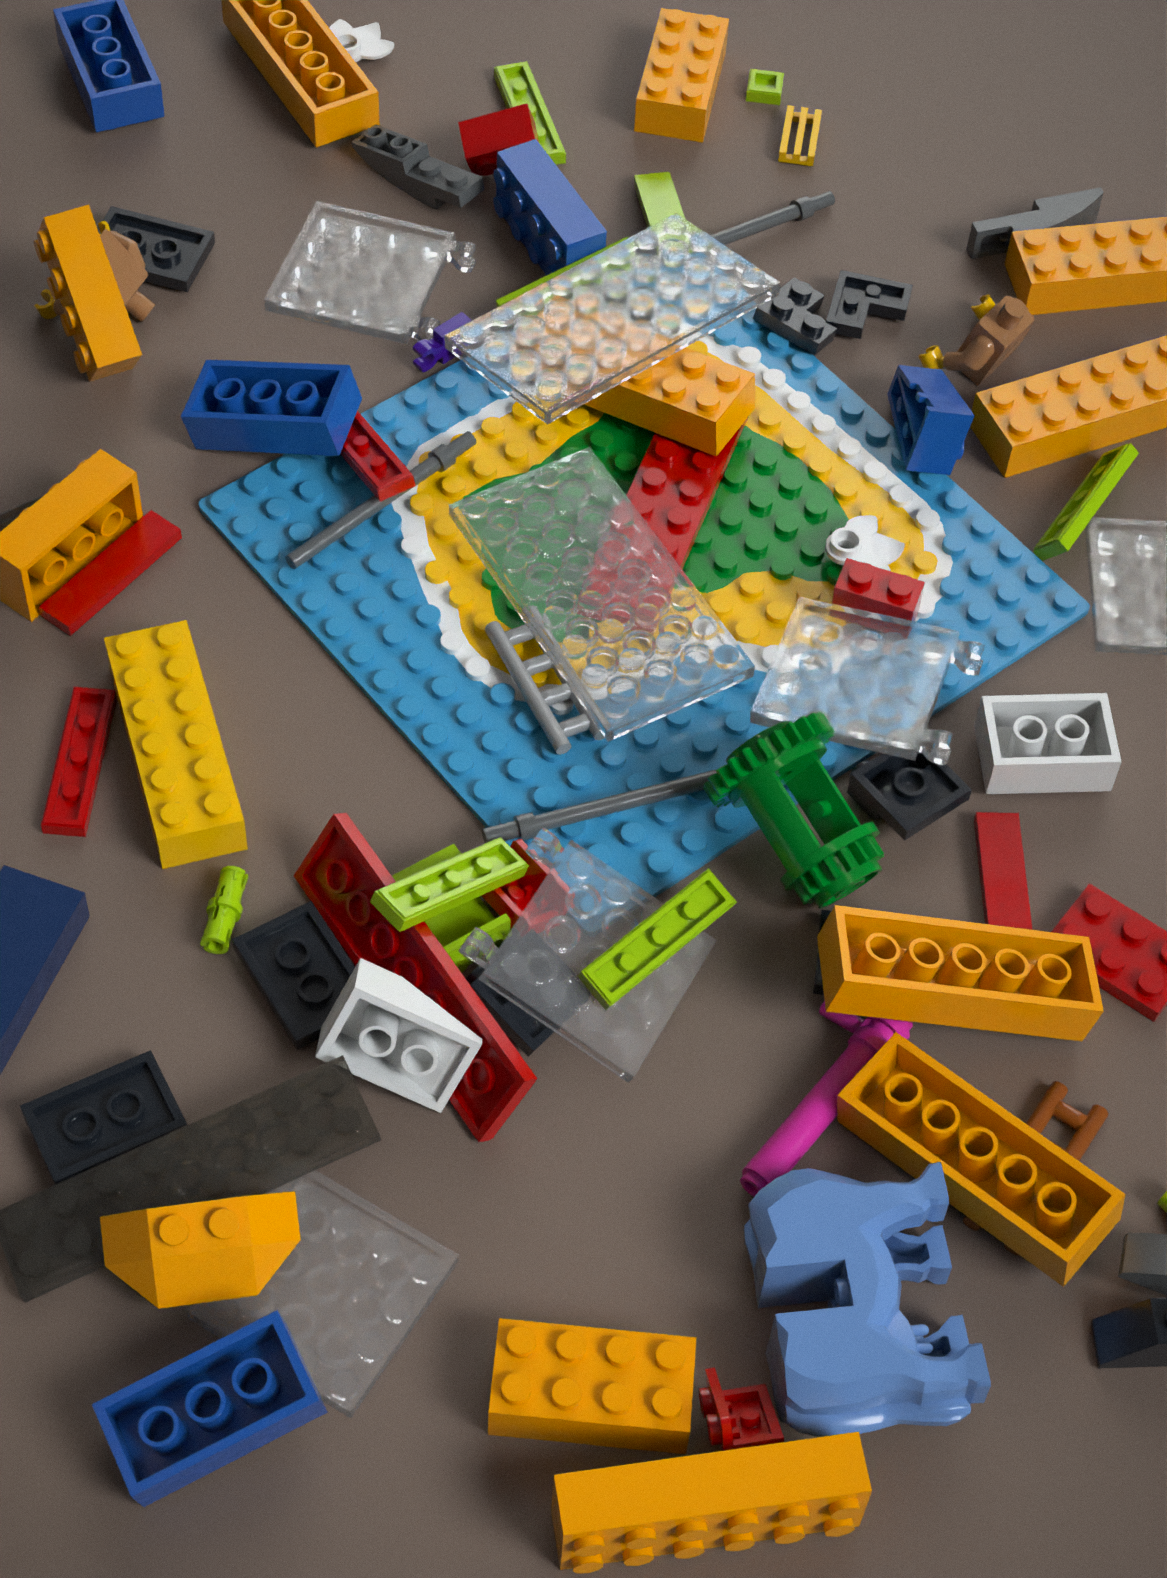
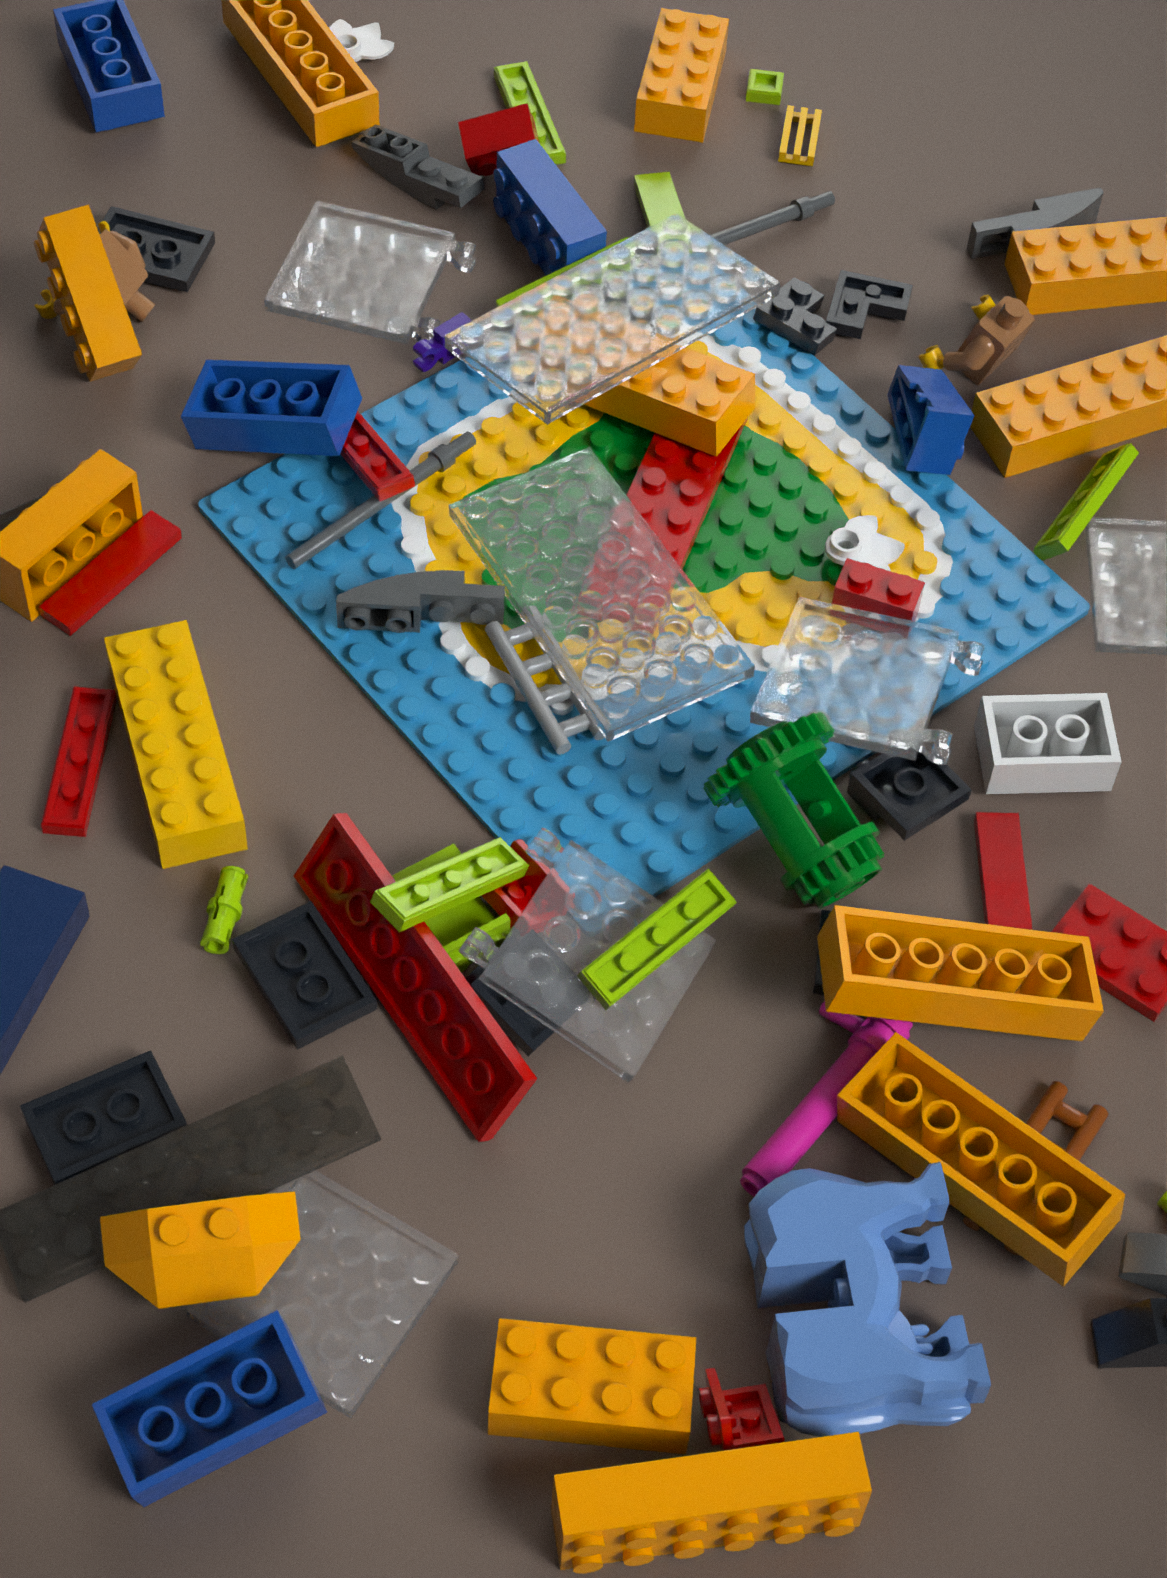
(397, 1037): white slope -> none
(406, 599): none -> dark grey slope
(528, 825): dark grey bar -> none

